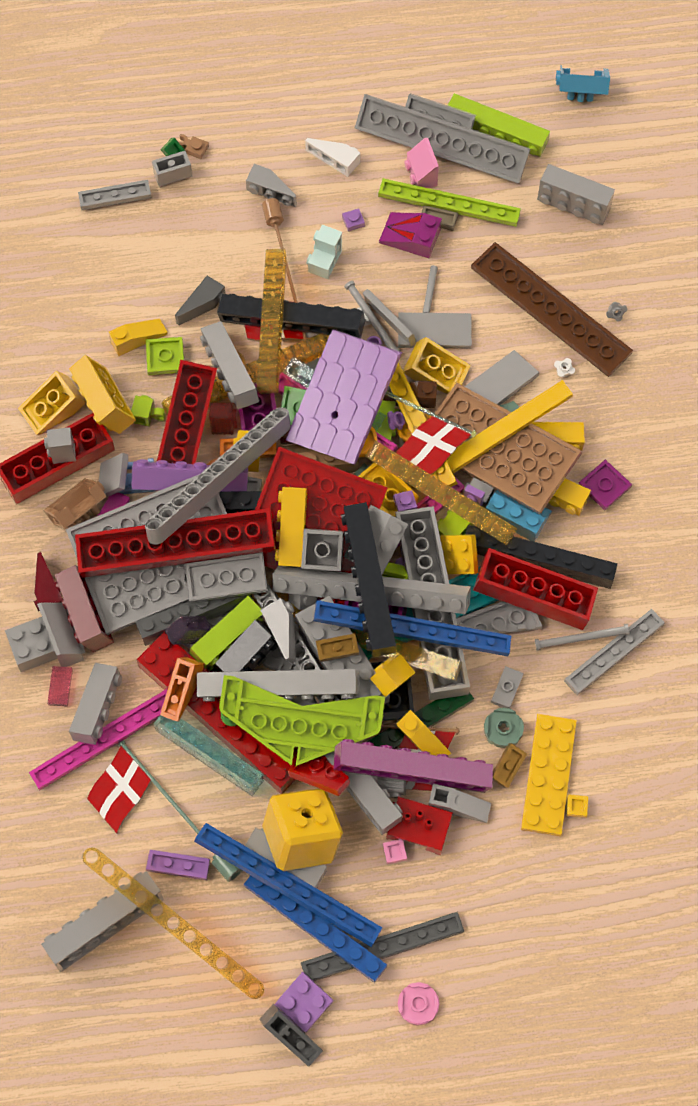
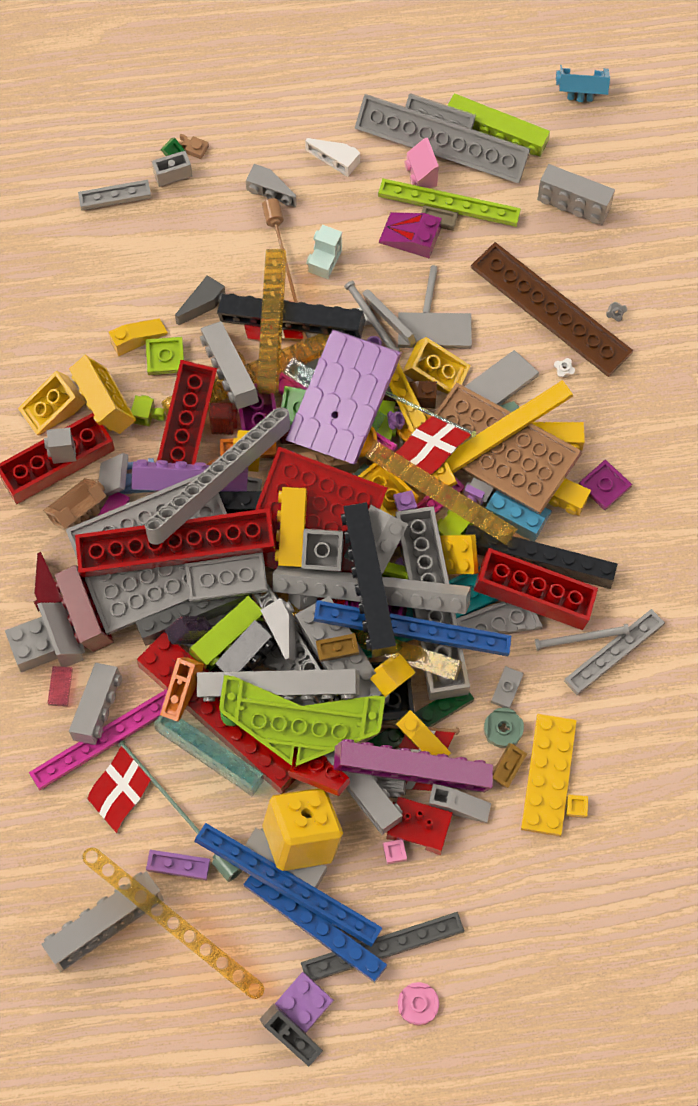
(353, 219): medium lavender plate -> none

